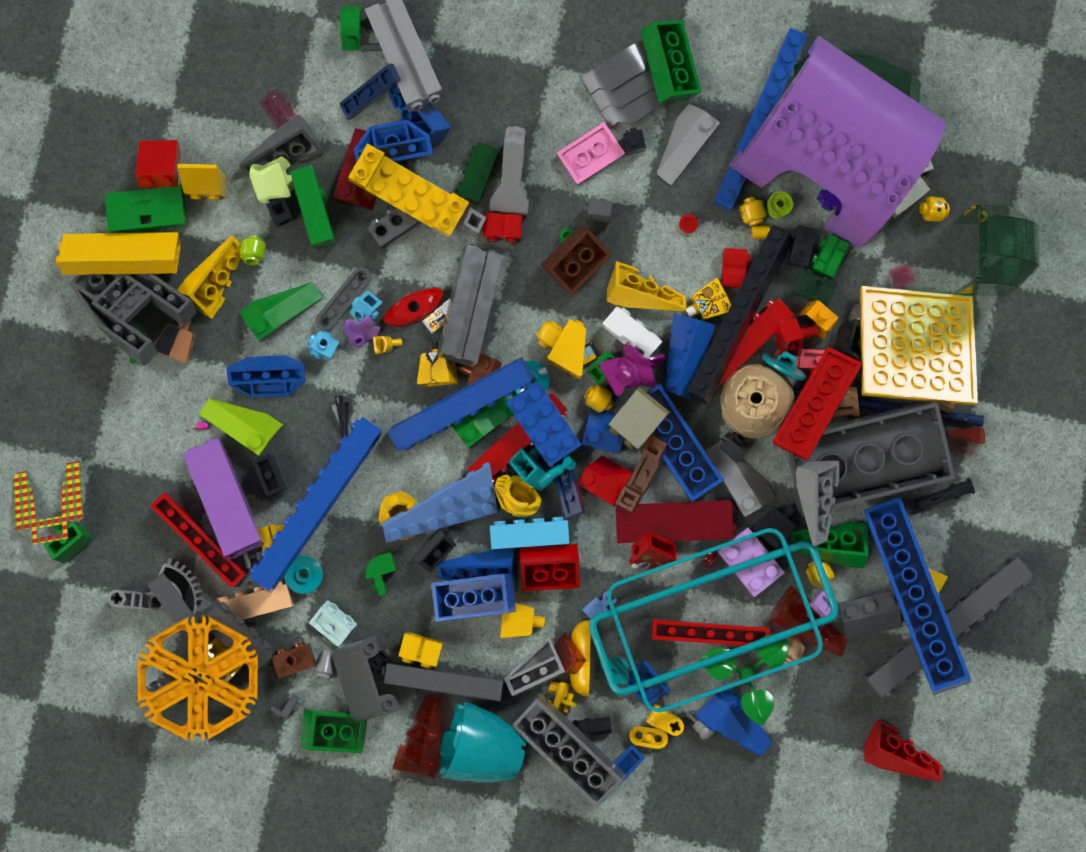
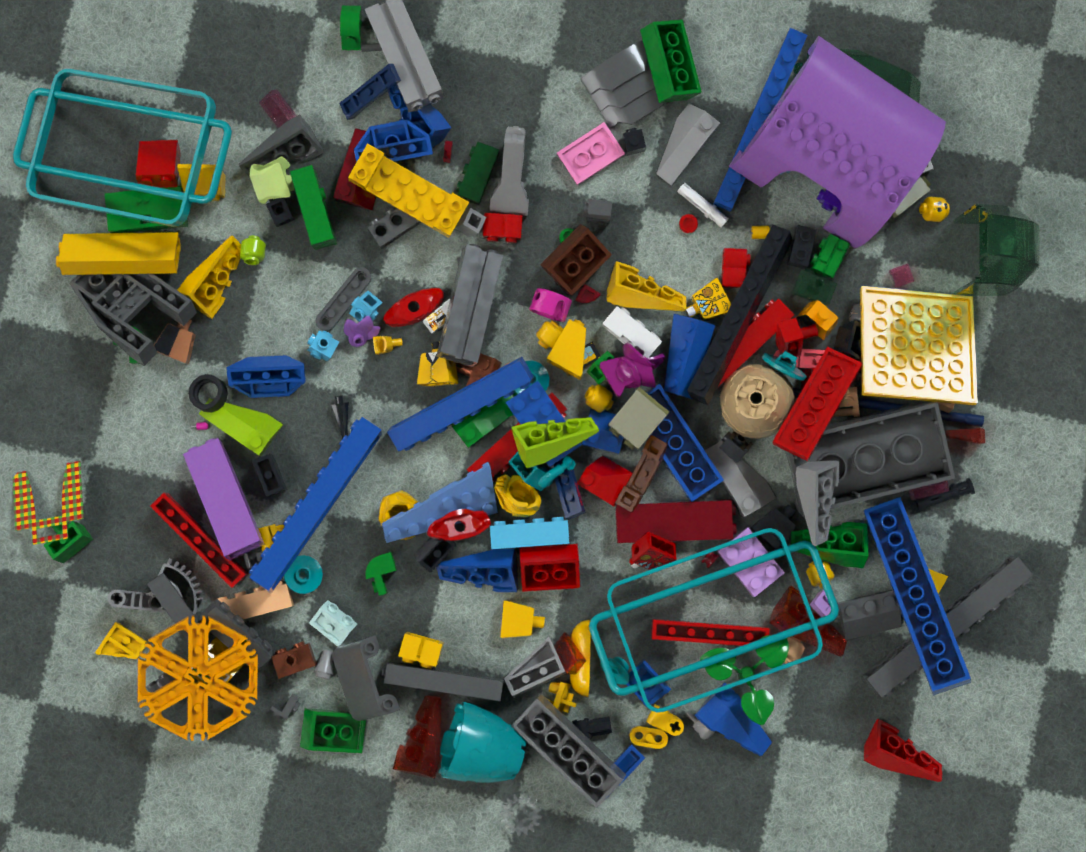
(121, 643): none -> yellow wing
(188, 197): none -> teal bar
(221, 396): none -> black tyre
(275, 311): green wedge -> none
(379, 660): black wheel -> none
(448, 147): none -> dark red tile
(473, 597): blue brick -> none
(474, 522): none -> red piece
(519, 822): none -> clear gear
(545, 441): none -> lime wedge
(550, 305): none -> dark pink piece
(587, 295): none -> dark red tile
(597, 606): medium blue plate -> none
(703, 205): none -> white pin
(752, 211): yellow head -> none
(779, 205): lime wheel -> none
(928, 490): none -> clear pink slope

